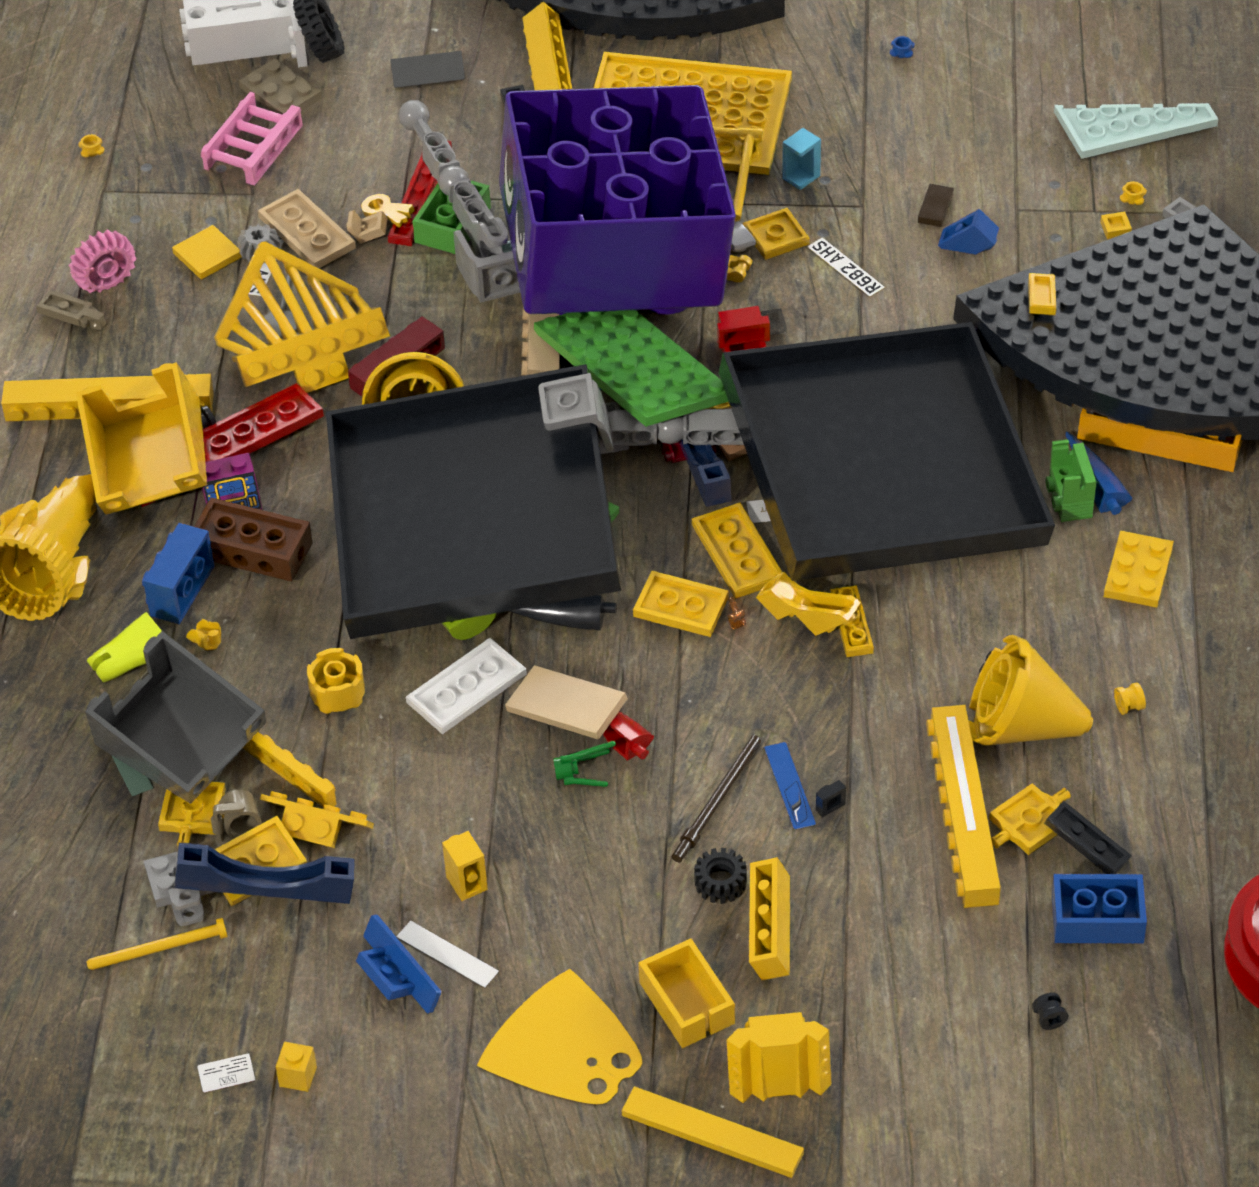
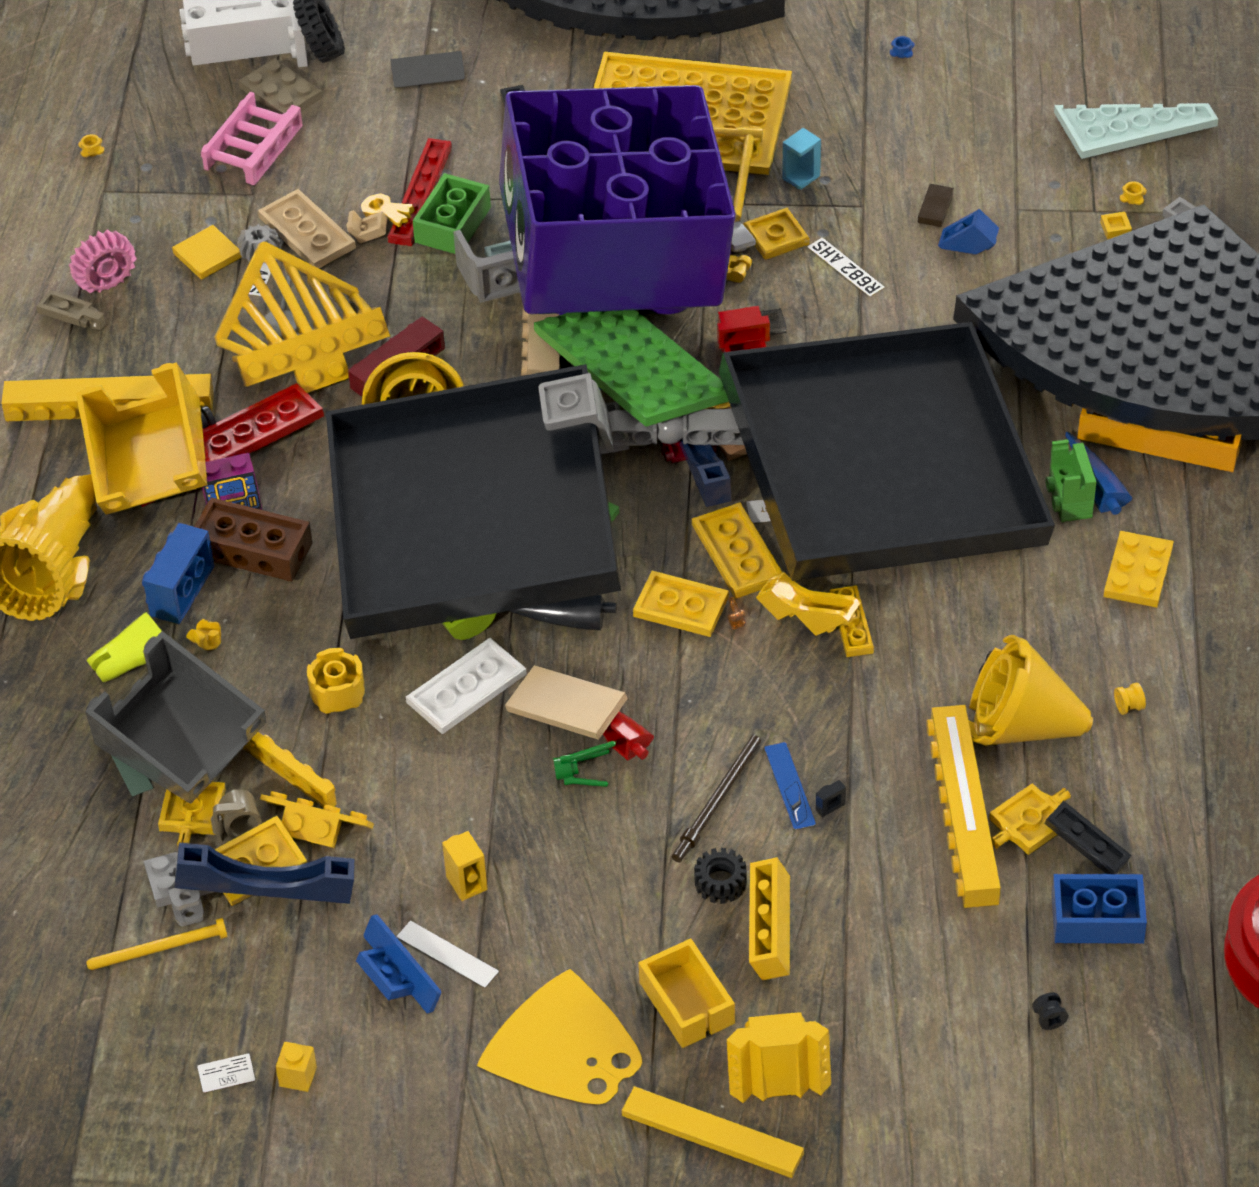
(481, 226): light grey piece -> none
(546, 49): yellow brick -> none
(1042, 294): yellow tile -> none

